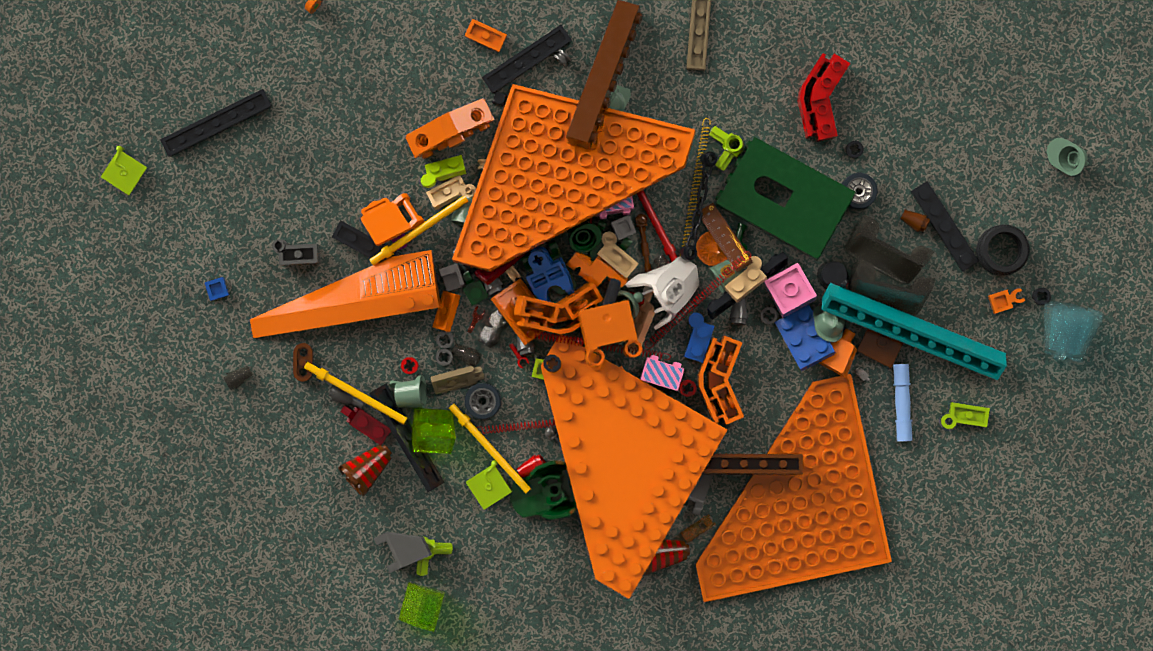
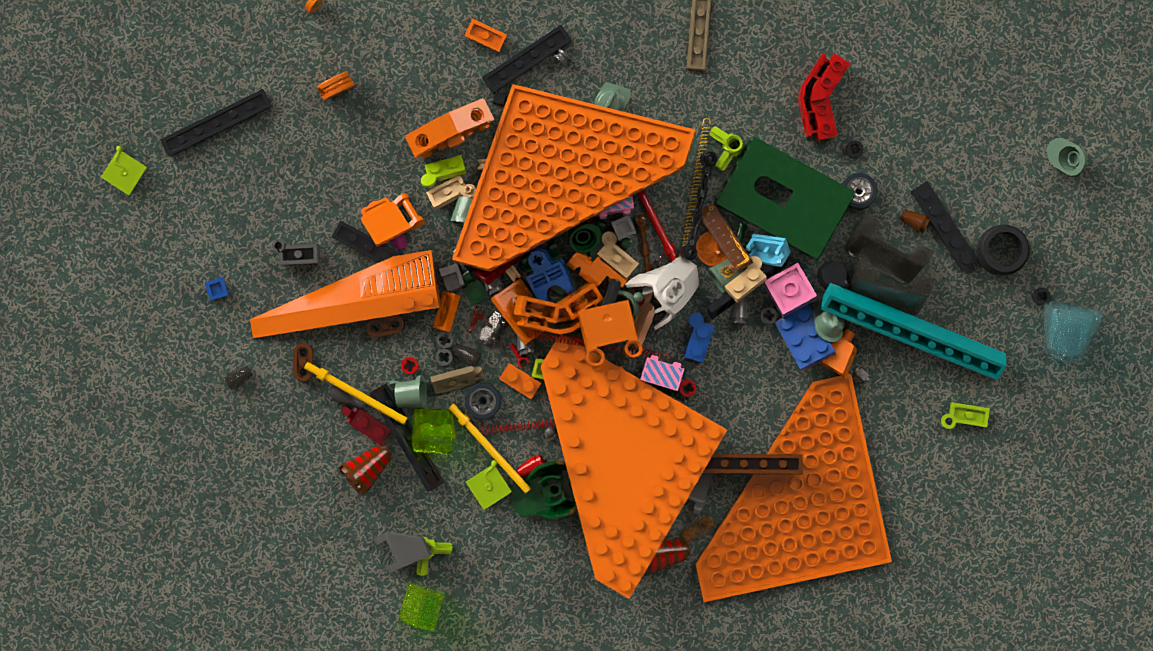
(335, 85): none -> orange head
(385, 326): none -> reddish brown plate
(387, 251): yellow bar -> none
(520, 381): none -> orange plate
(549, 358): black bush -> none
(603, 74): reddish brown brick -> none
(676, 316): red piece -> none
(718, 380): orange brick -> none
(769, 249): none -> medium azure hinge
(879, 347): reddish brown plate -> none
(902, 402): light blue piece -> none
(1003, 300): orange plate -> none

